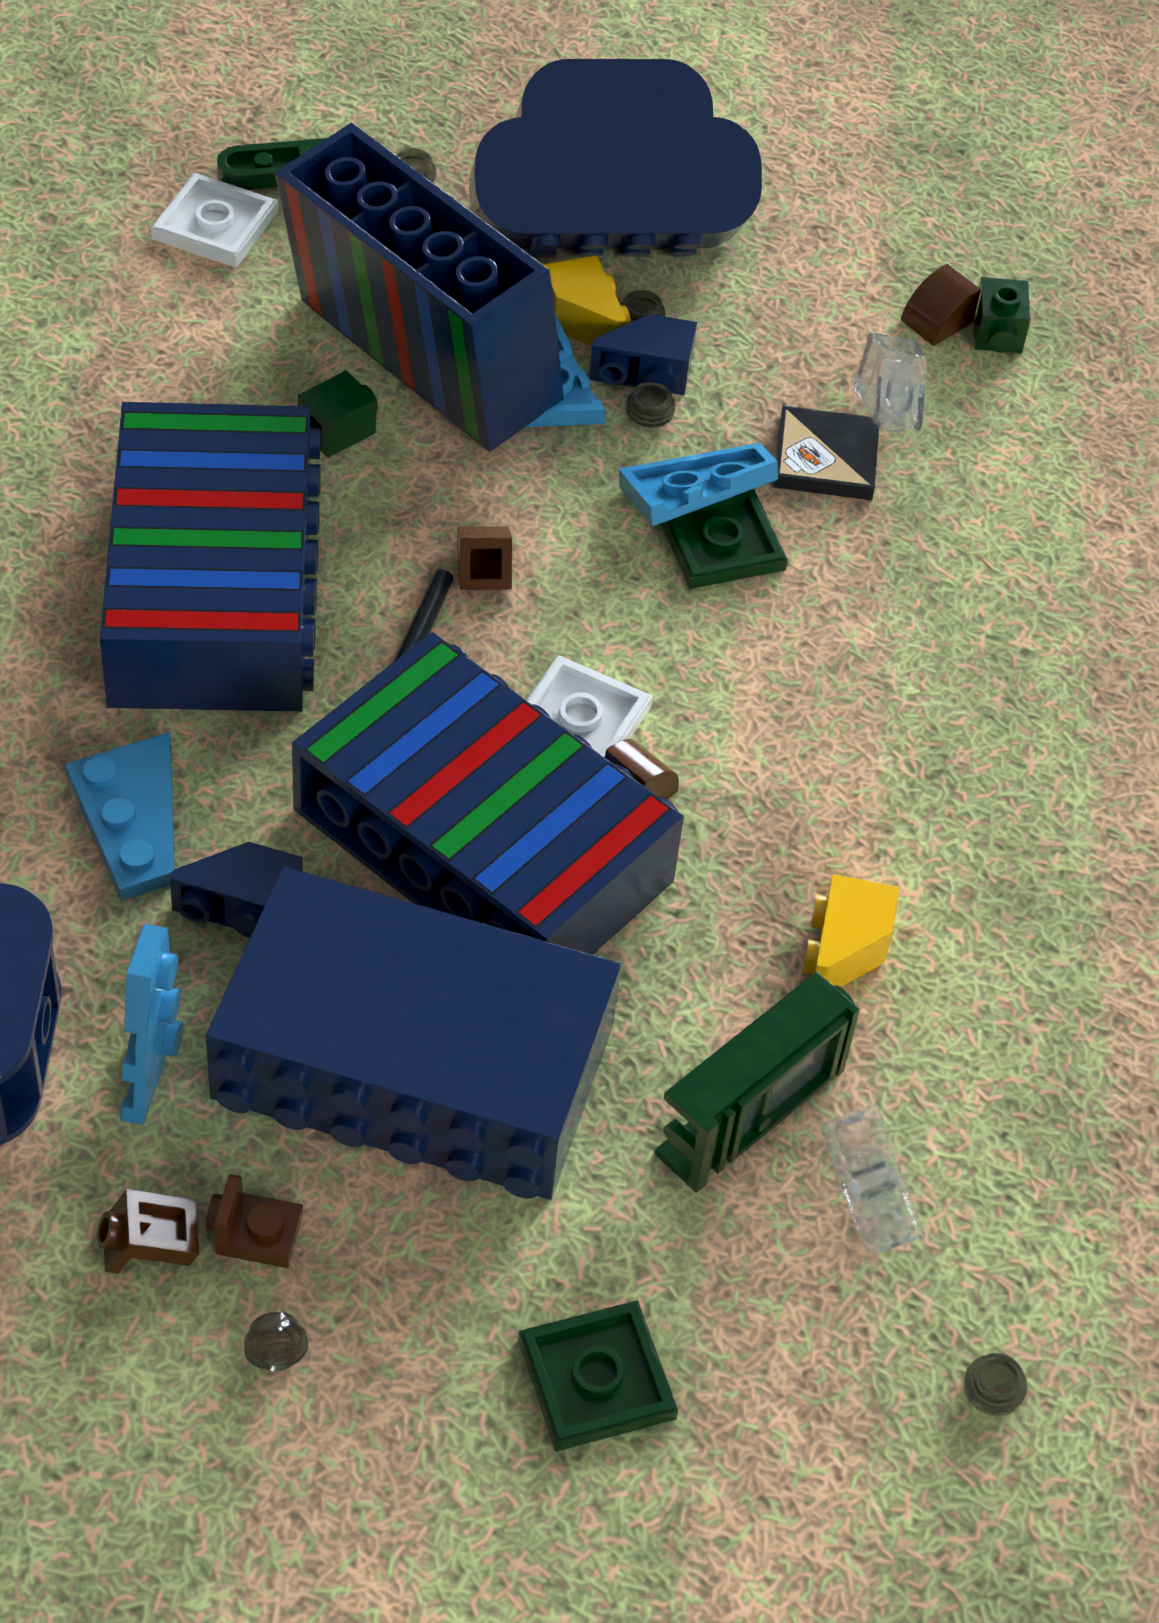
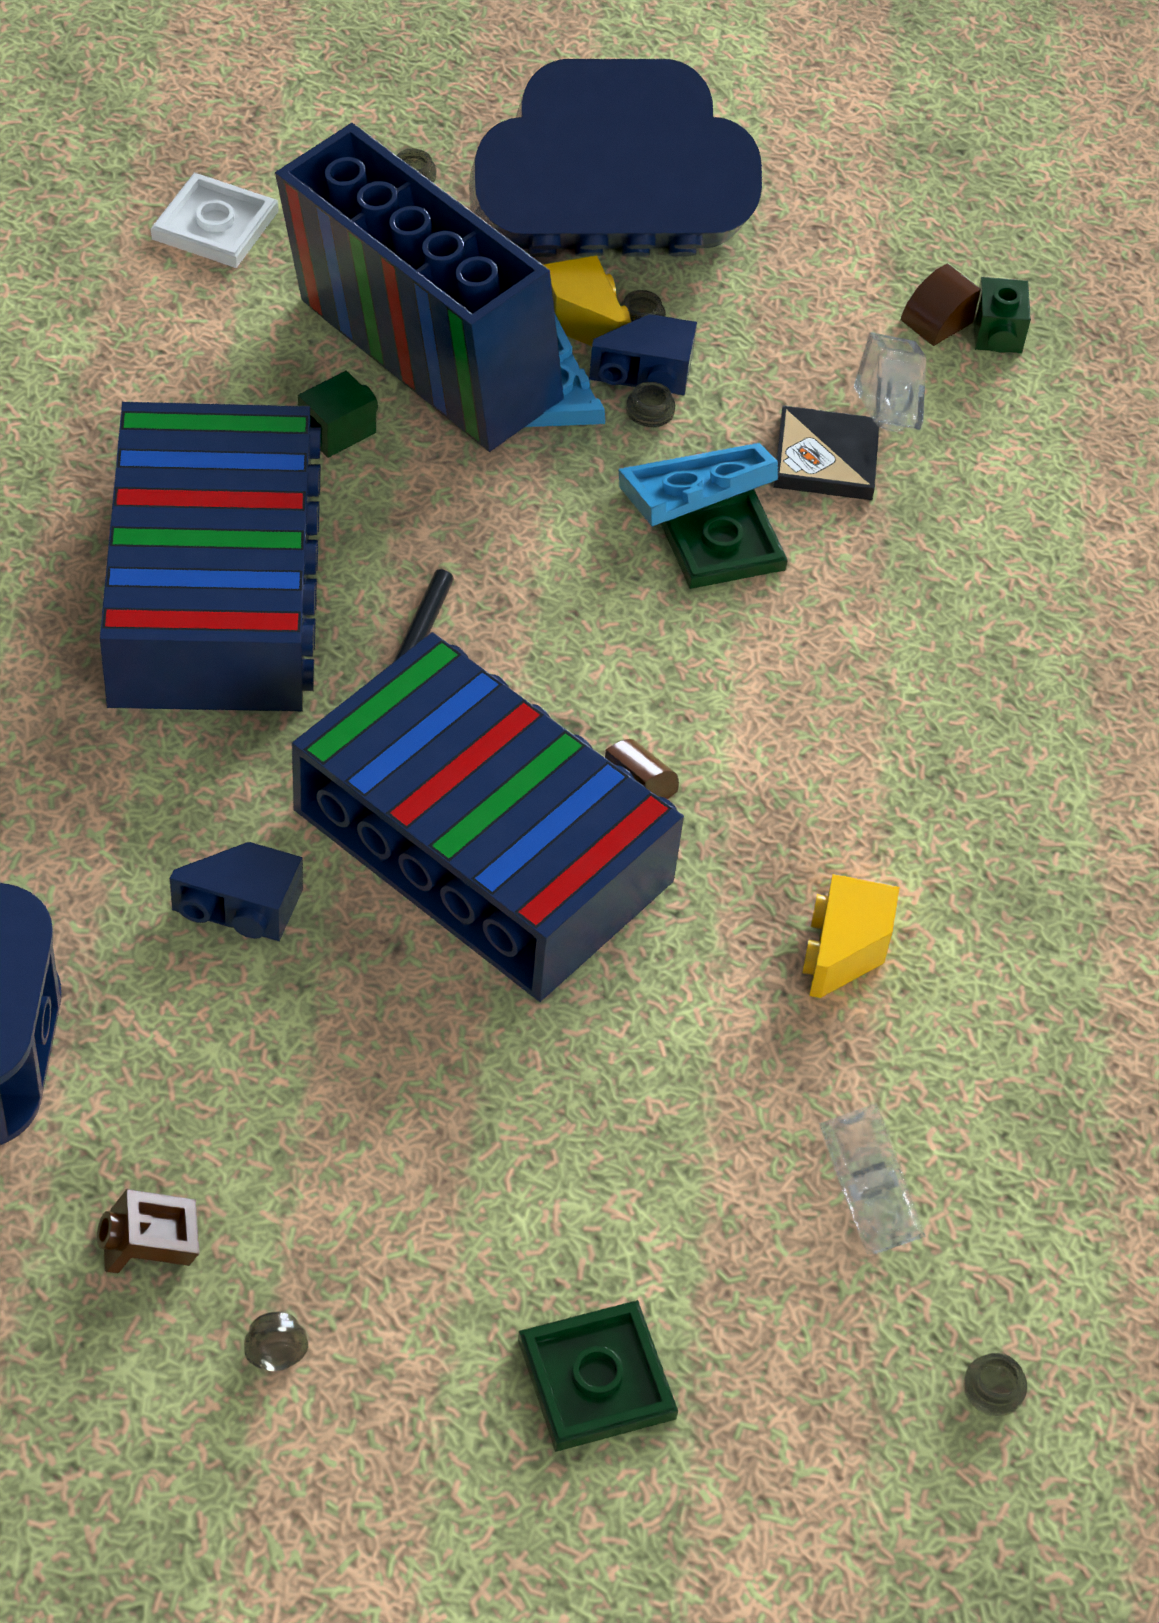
(130, 812): dark azure wing -> none
(150, 1019): dark azure wing -> none
(253, 1225): reddish brown bracket -> none
(255, 164): dark green plate -> none
(413, 1033): dark blue brick -> none
(484, 558): reddish brown brick -> none
(590, 703): white tile -> none
(758, 1079): dark green door -> none

